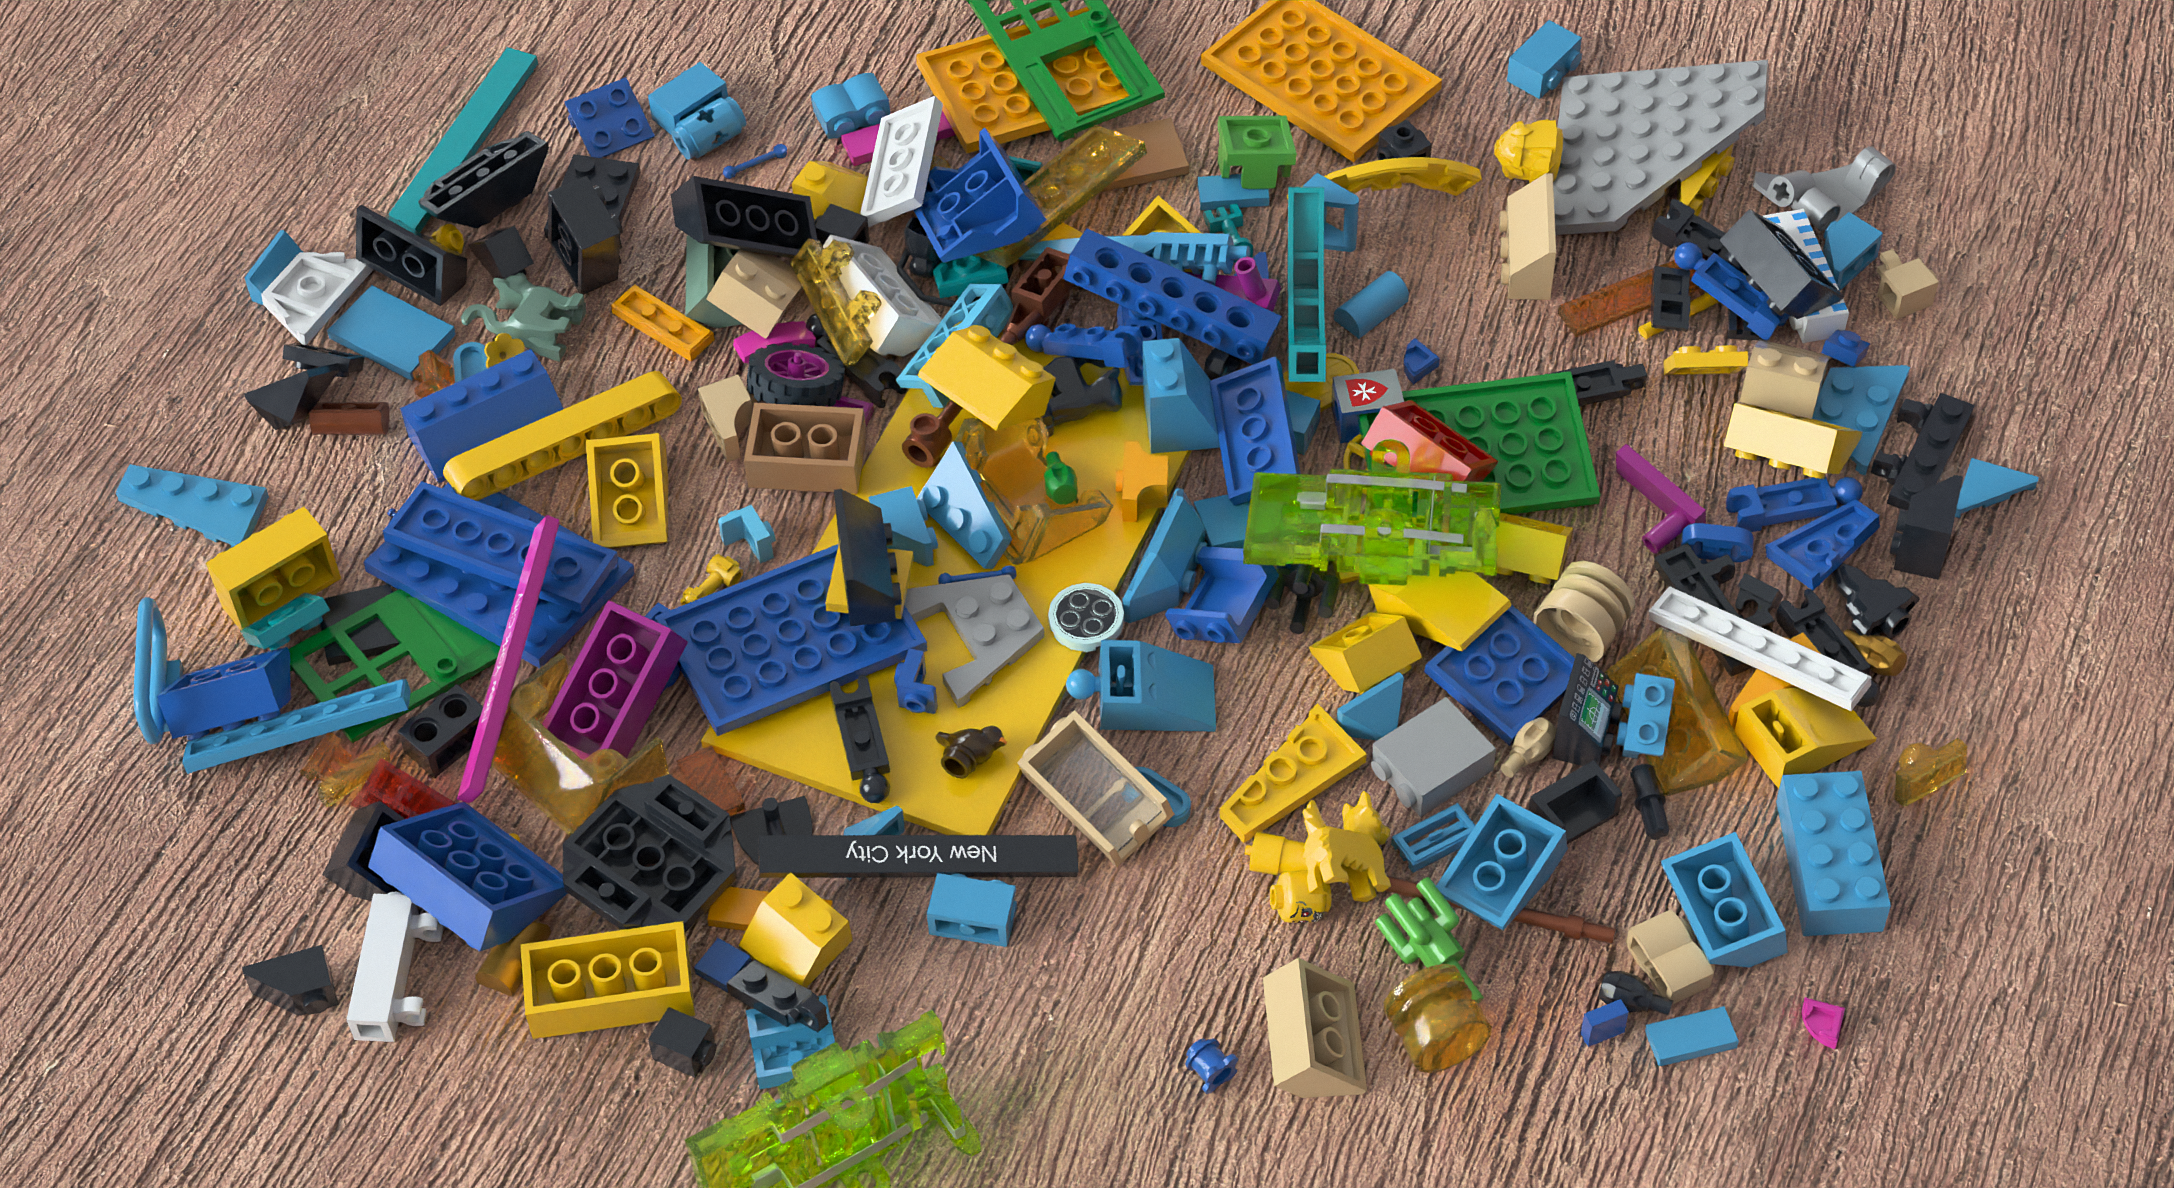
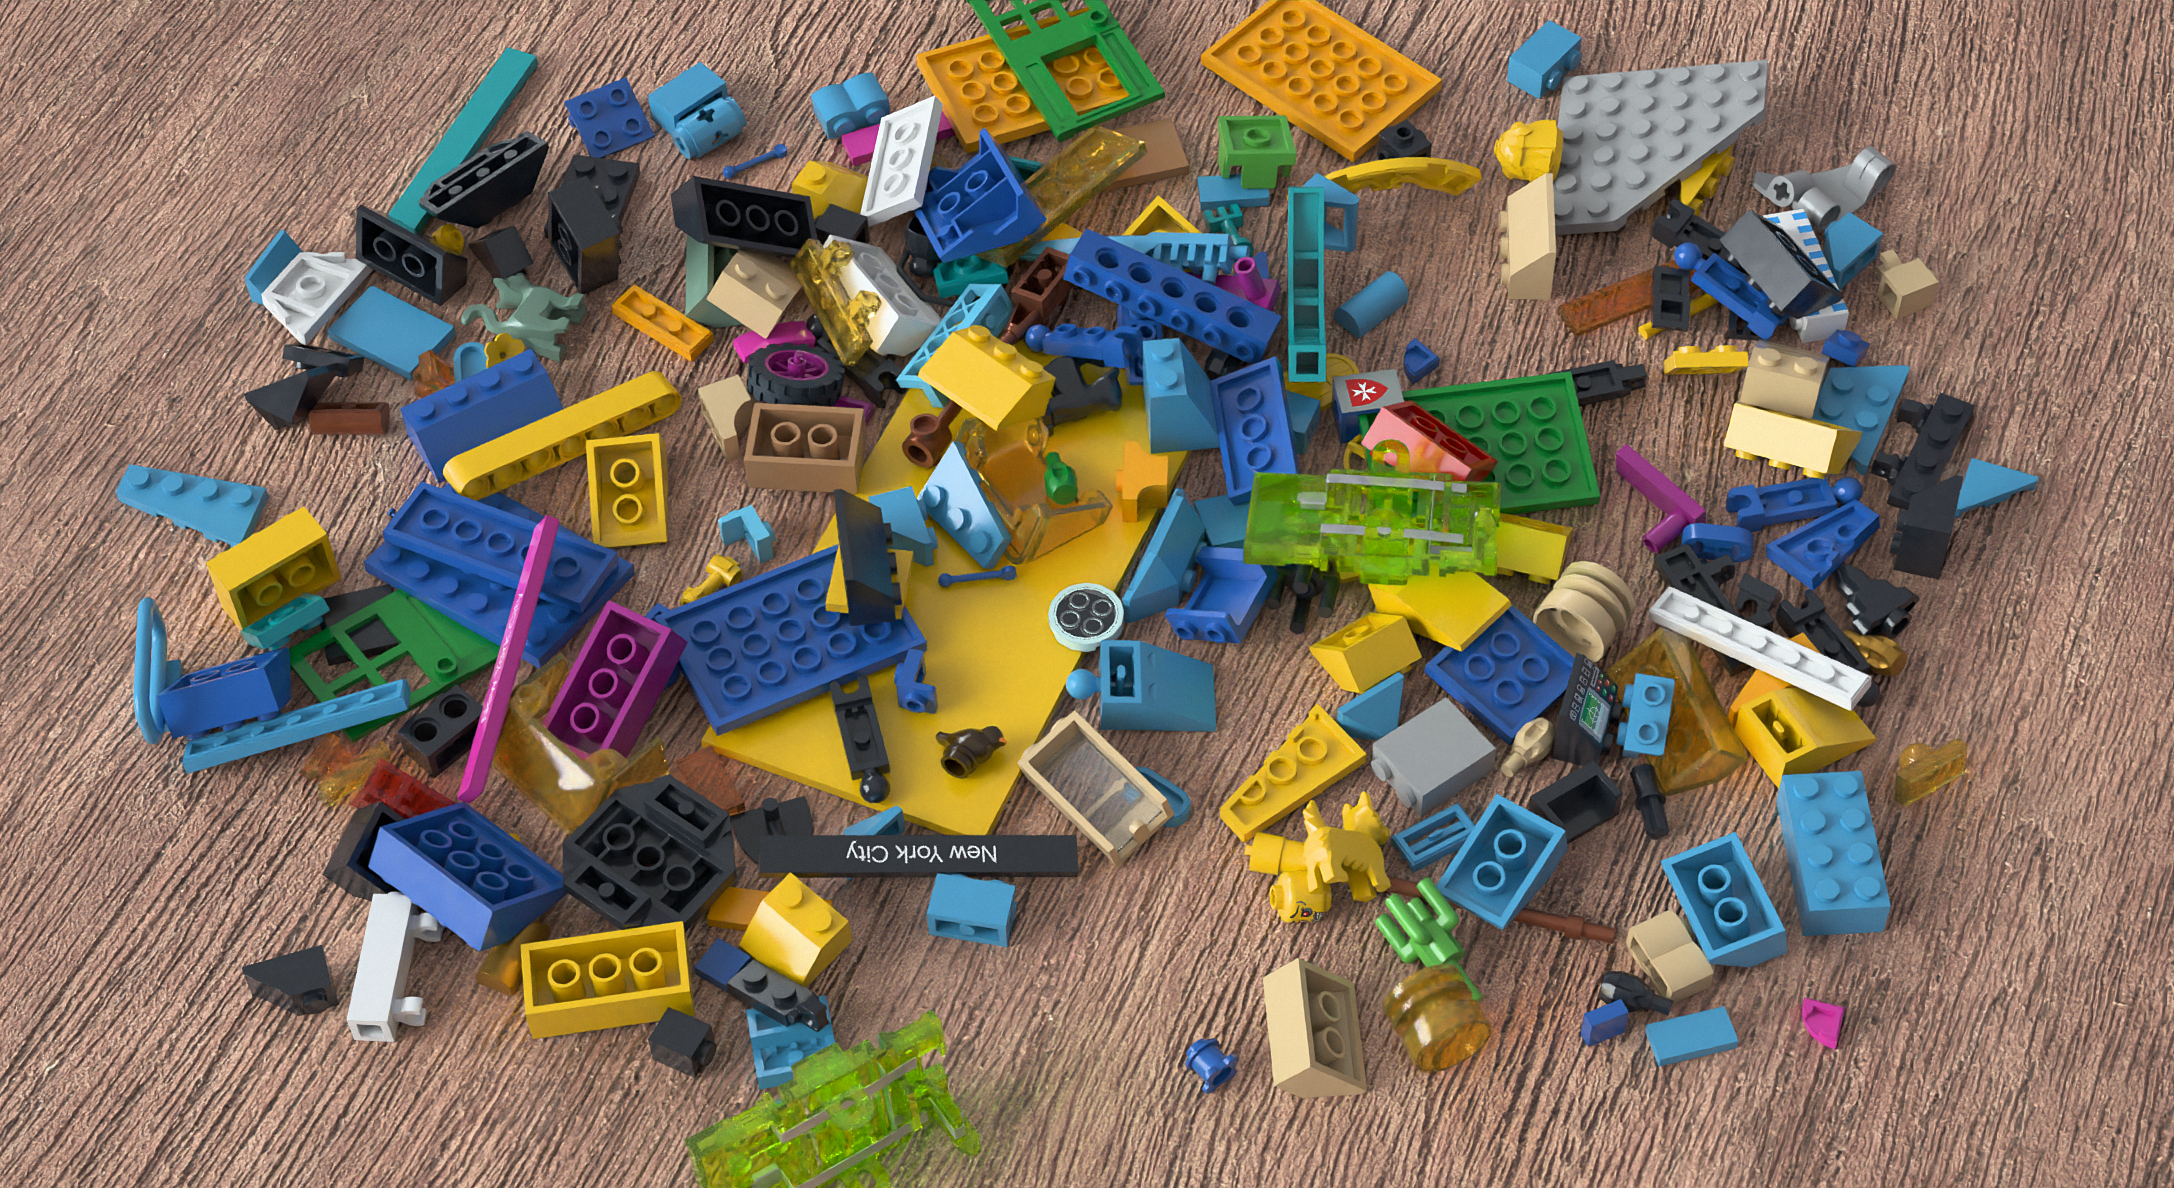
(989, 619): light grey wing -> none

